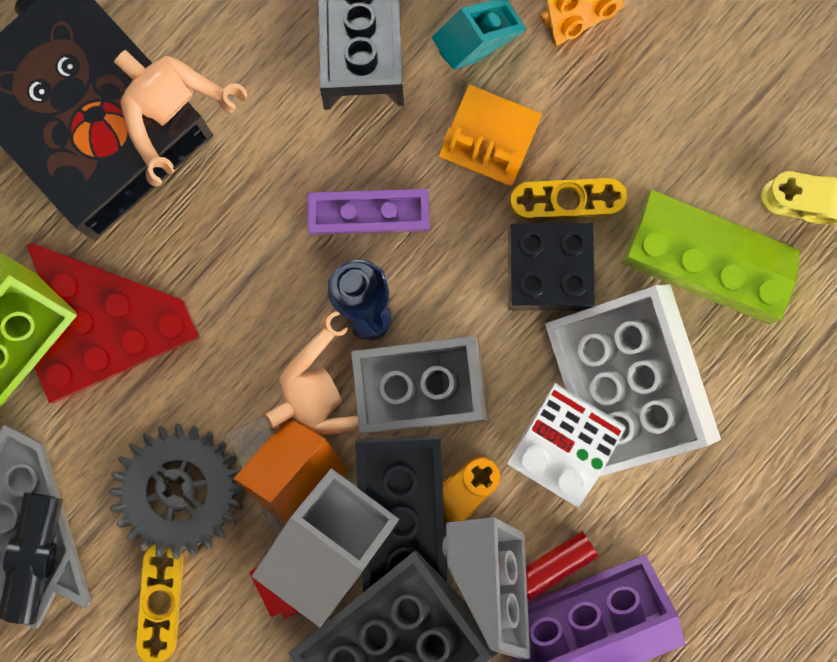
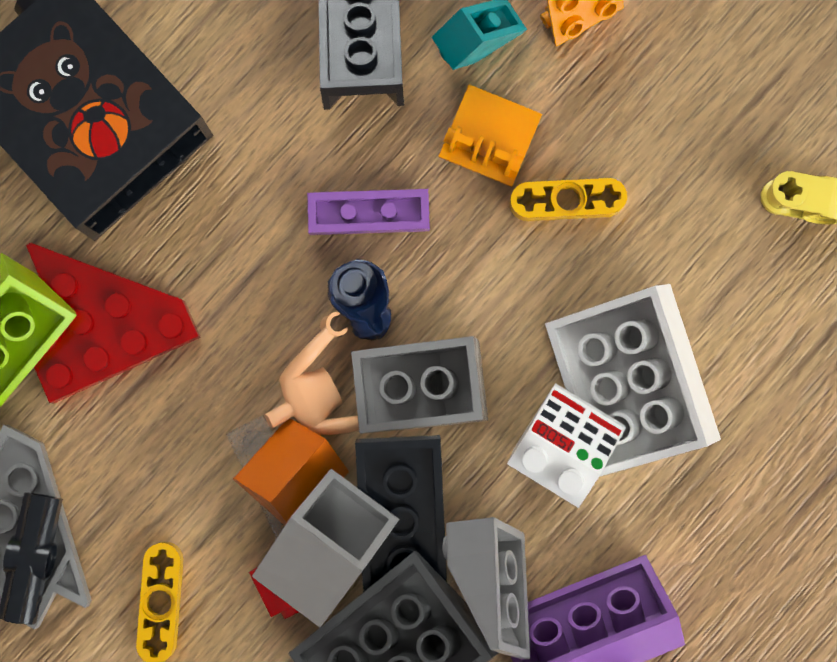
(150, 463): dark grey gear -> none
(159, 94): light nougat piece -> none
(461, 495): light orange piece -> none
(550, 266): black brick -> none
(559, 564): red piece -> none
(713, 258): lime slope -> none

